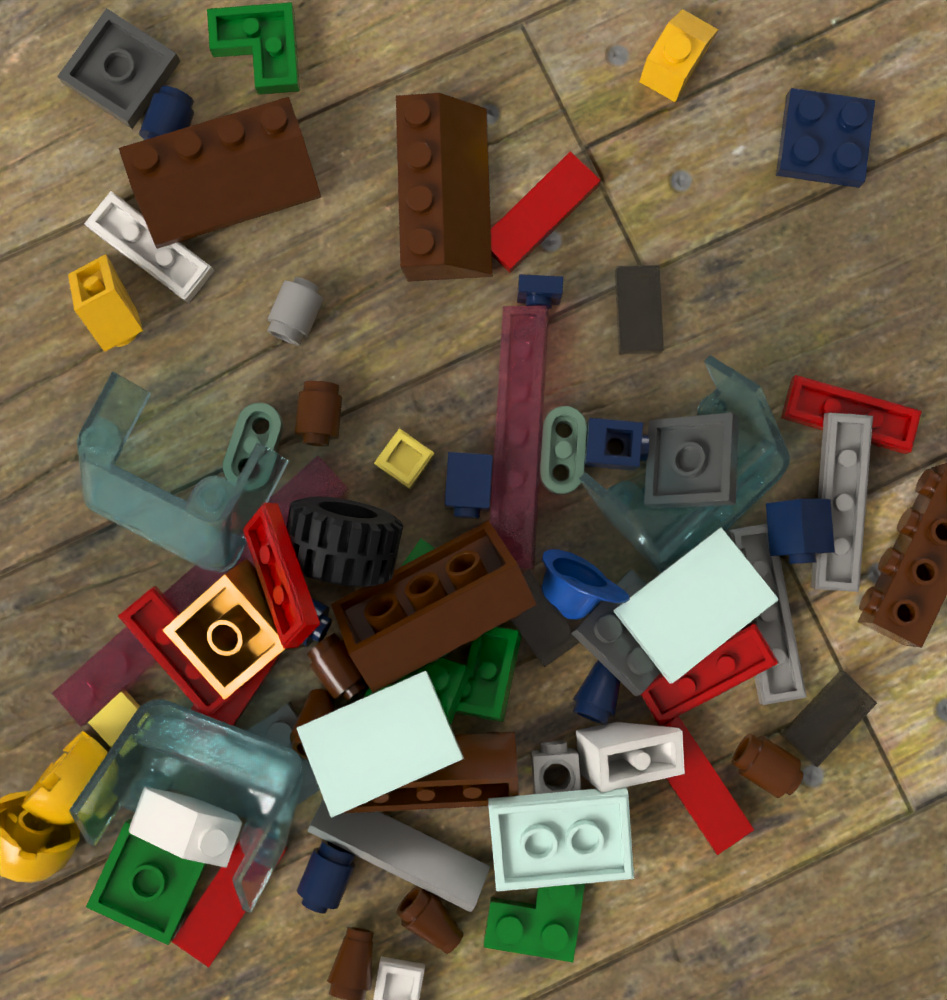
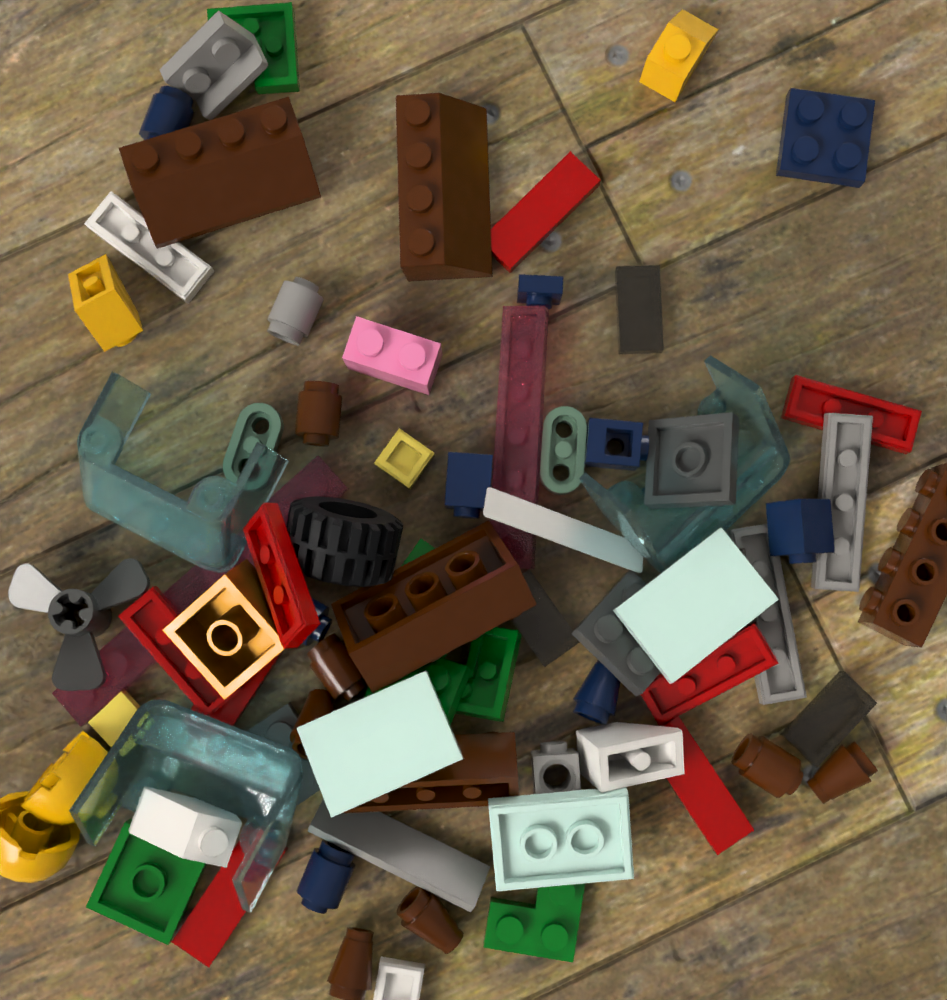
(79, 660): none -> dark grey piece
(119, 68): dark grey plate -> none
(215, 64): none -> light grey bracket
(392, 355): none -> bright pink brick
(561, 529): none -> white sticker
(576, 584): blue piece -> none
(842, 772): none -> reddish brown cone

